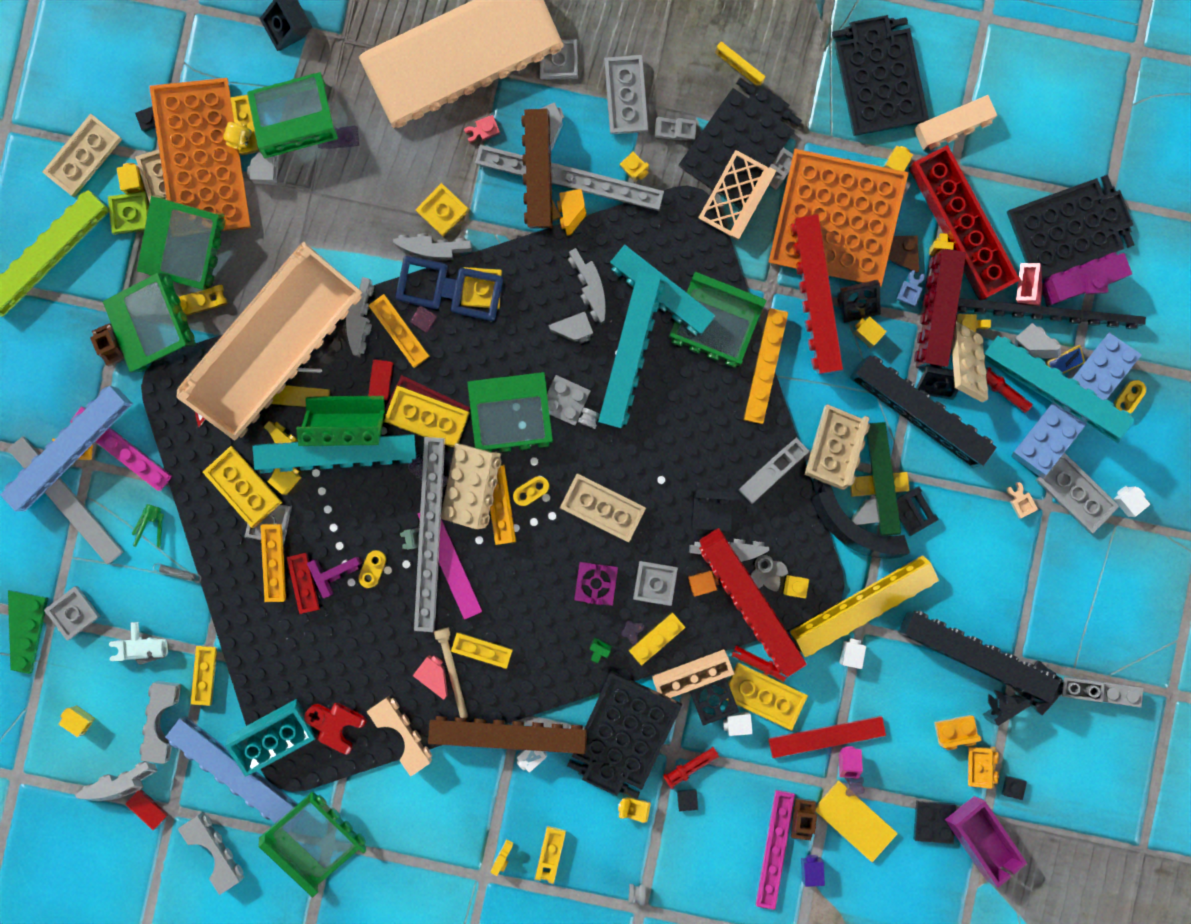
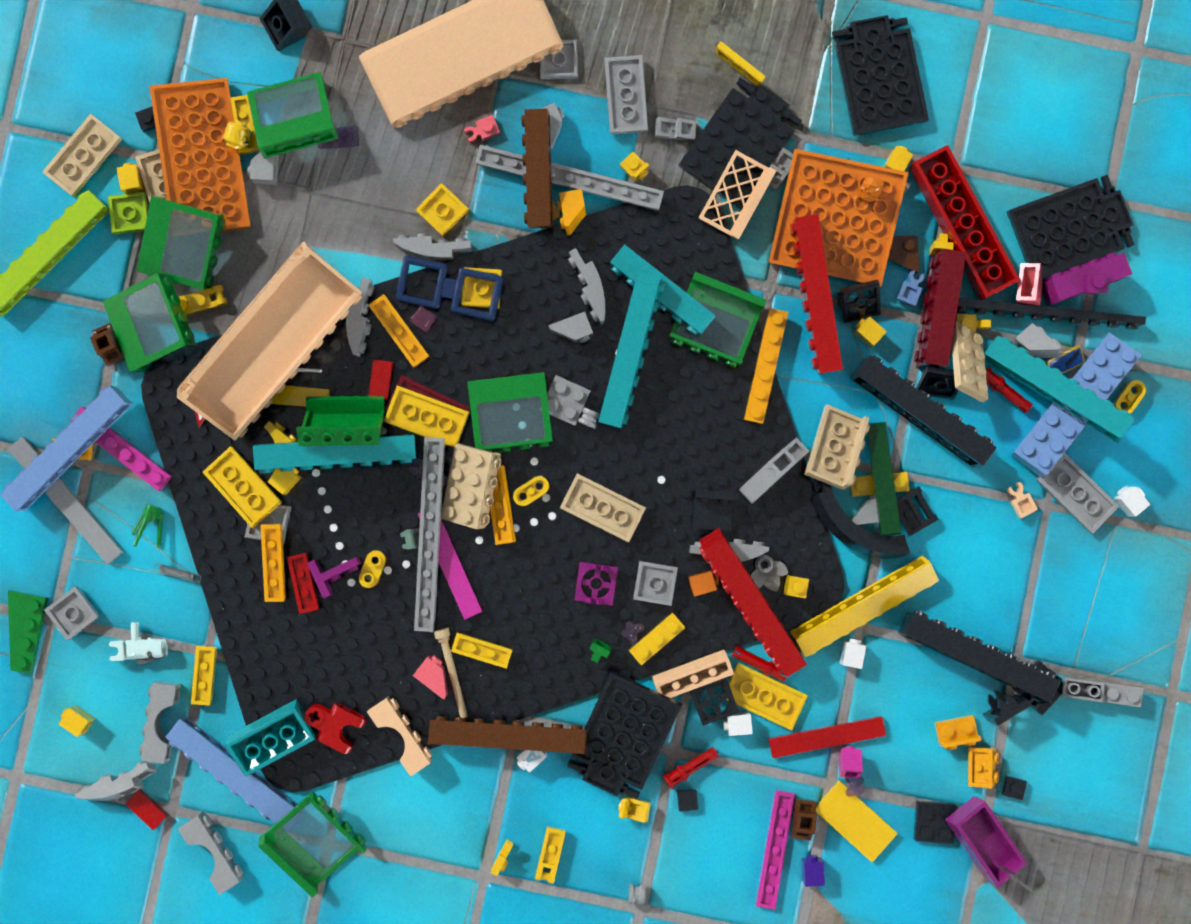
(870, 189): none -> orange rock
(955, 122): light nougat brick -> none

